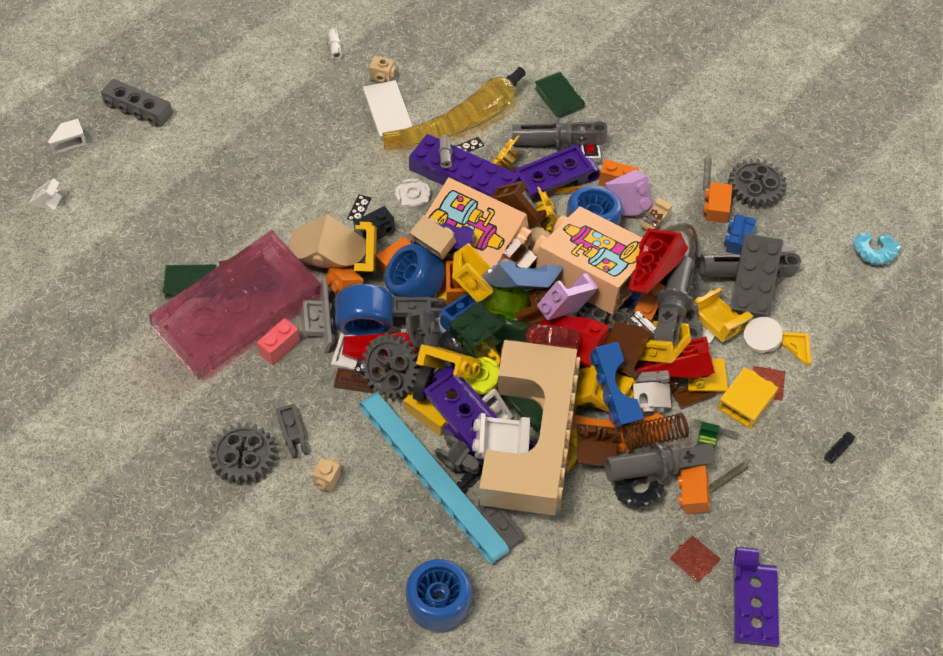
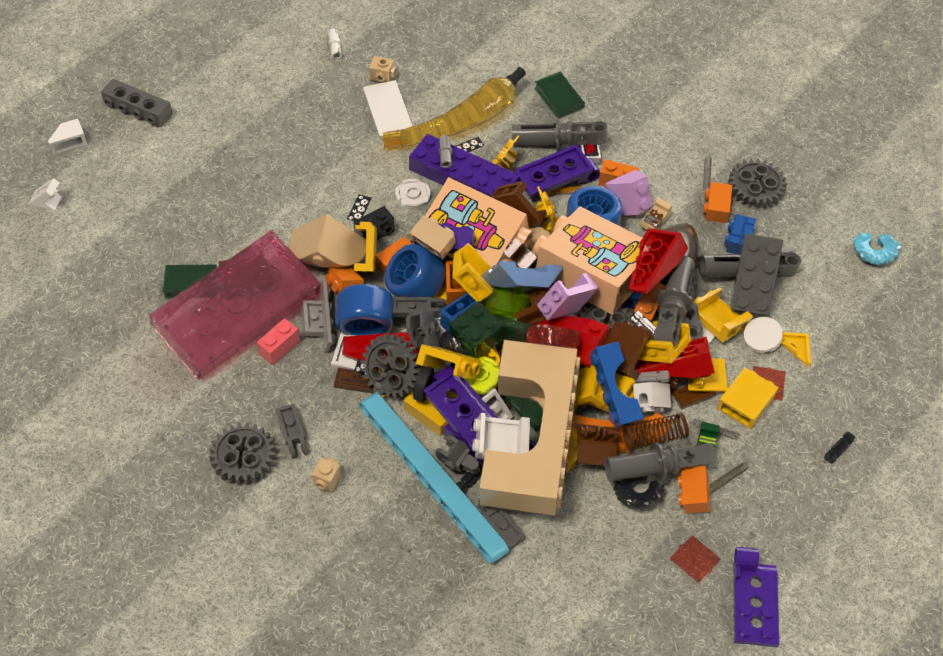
(435, 580): blue wheel -> none

